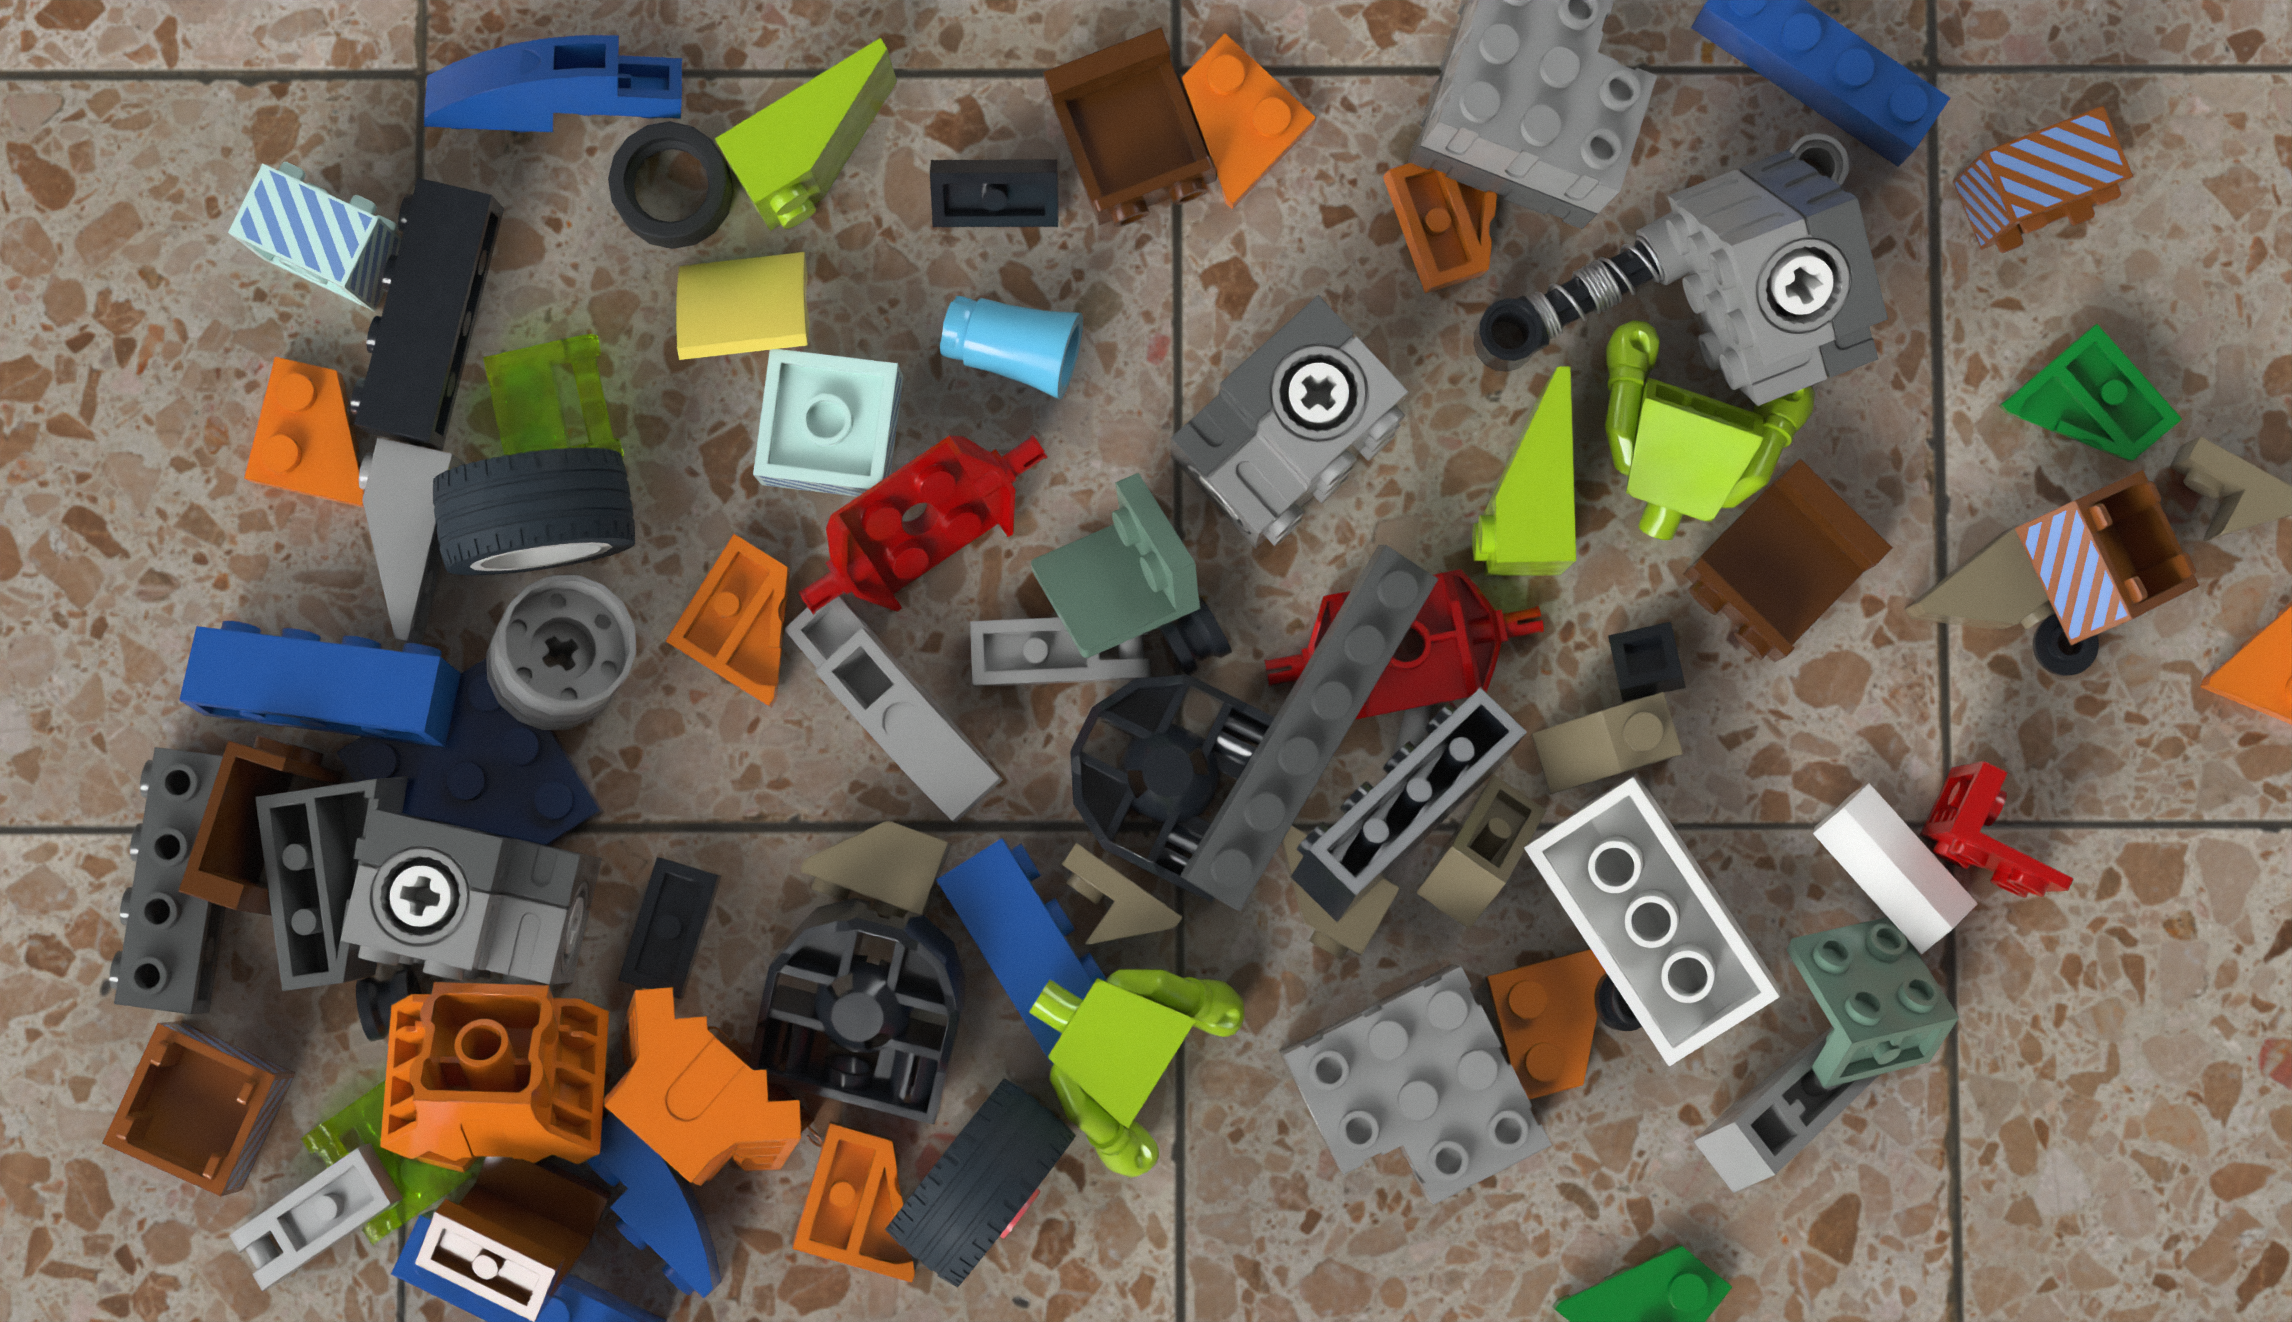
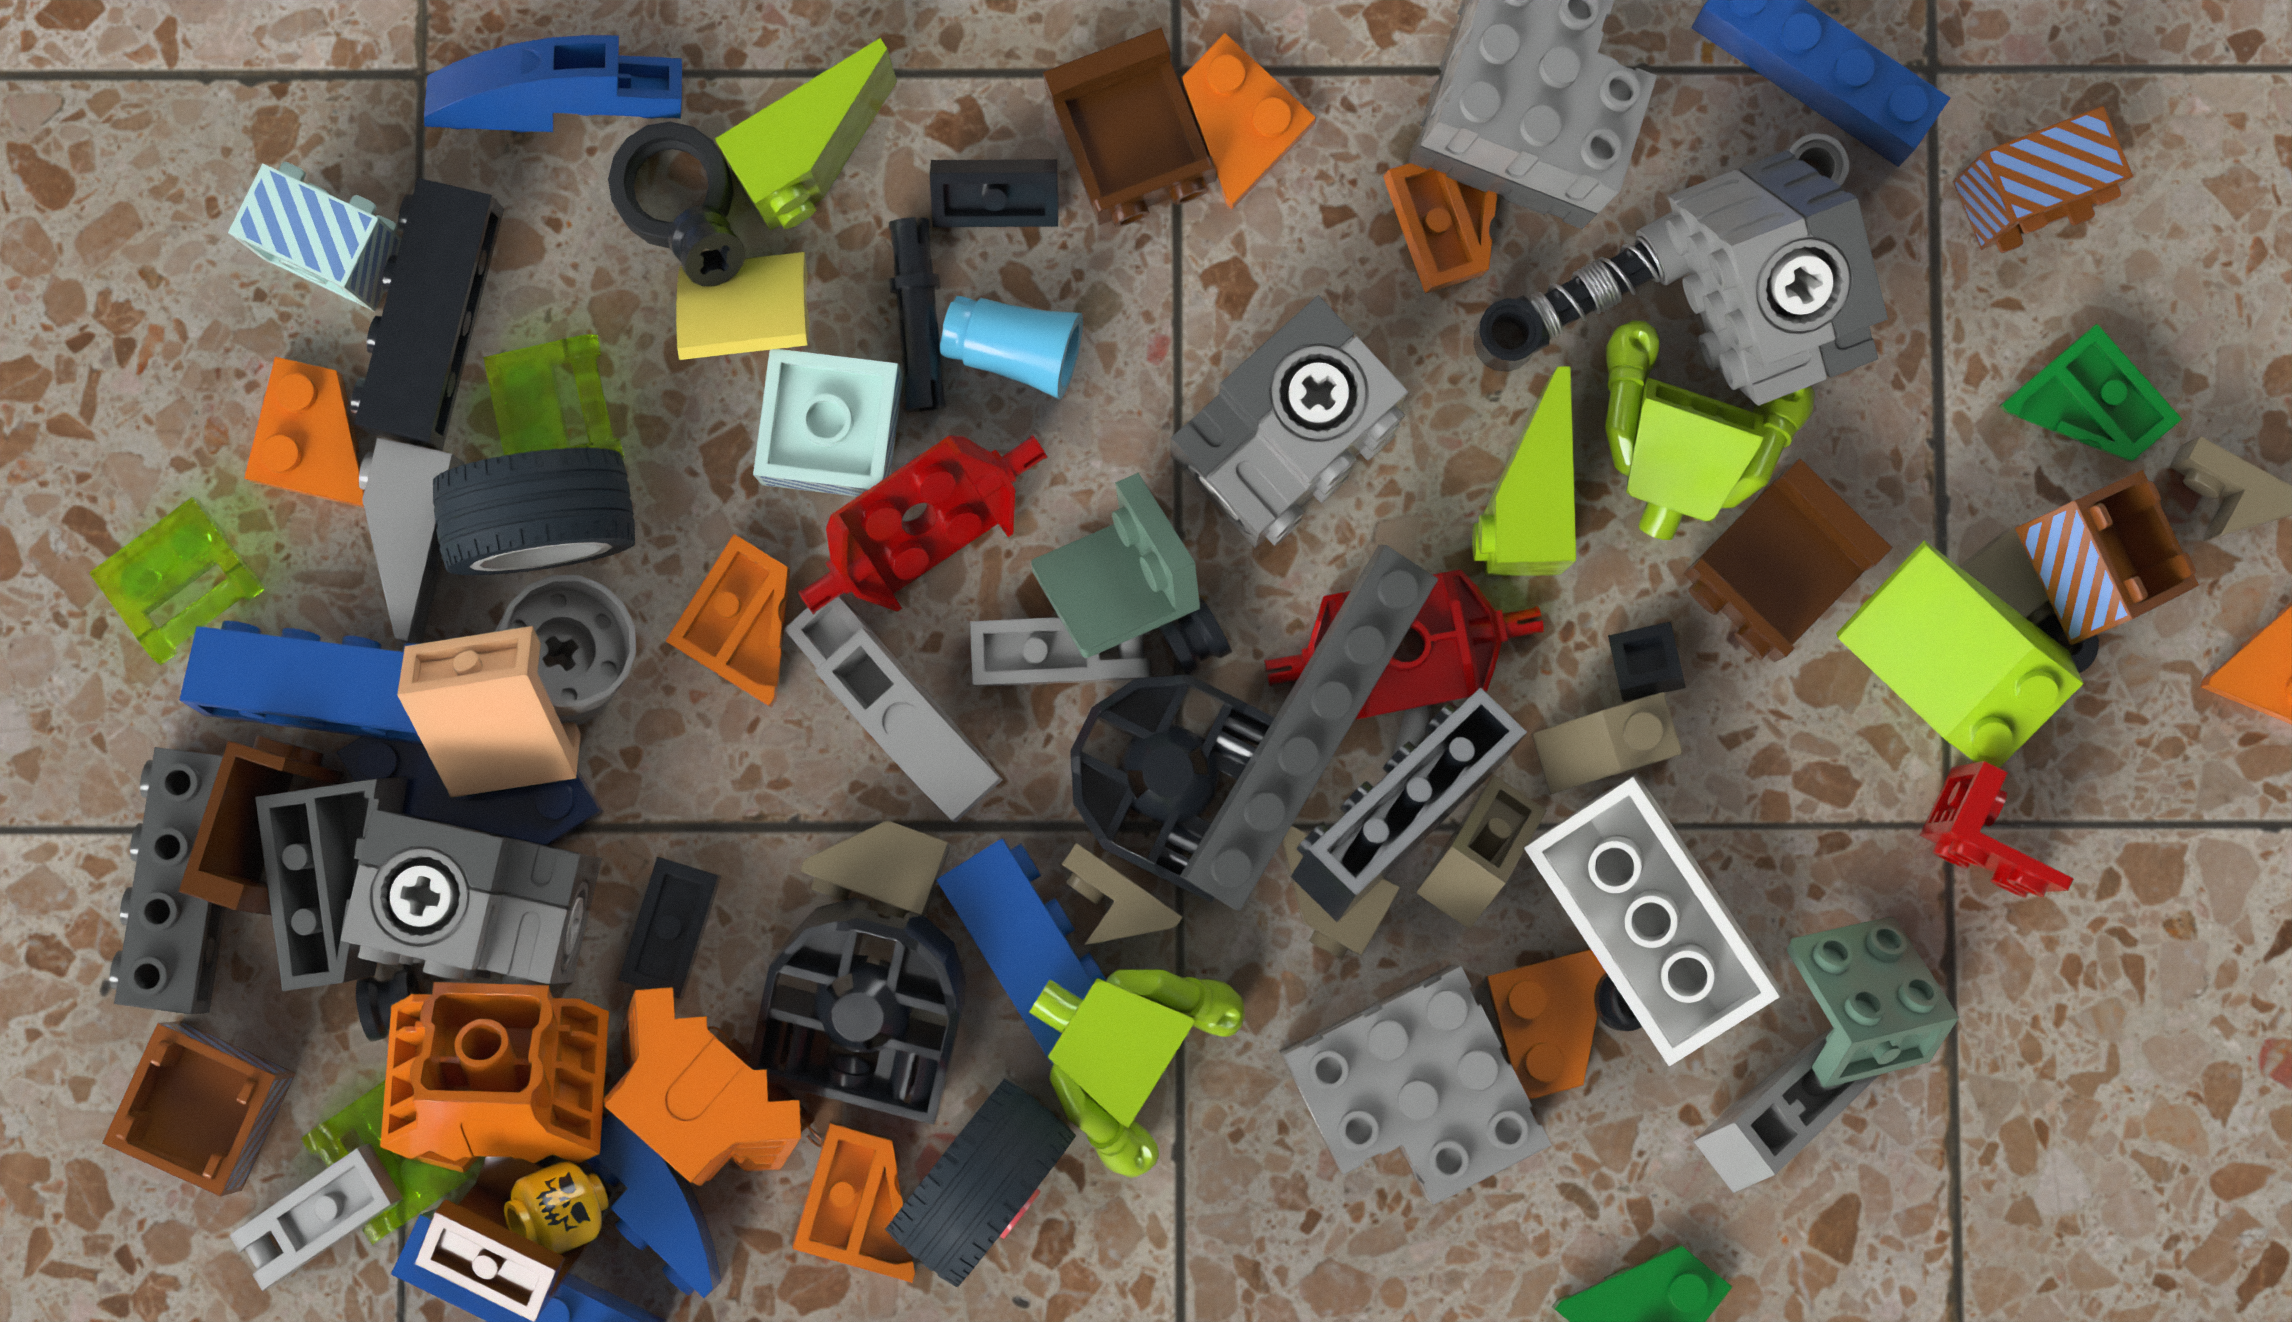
(162, 565): none -> clear neon green plate
(486, 712): none -> light nougat panel
(557, 1207): none -> yellow head
(702, 229): none -> black wheel
(916, 301): none -> black pin
(1894, 867): white piece -> none
(1961, 656): none -> lime slope

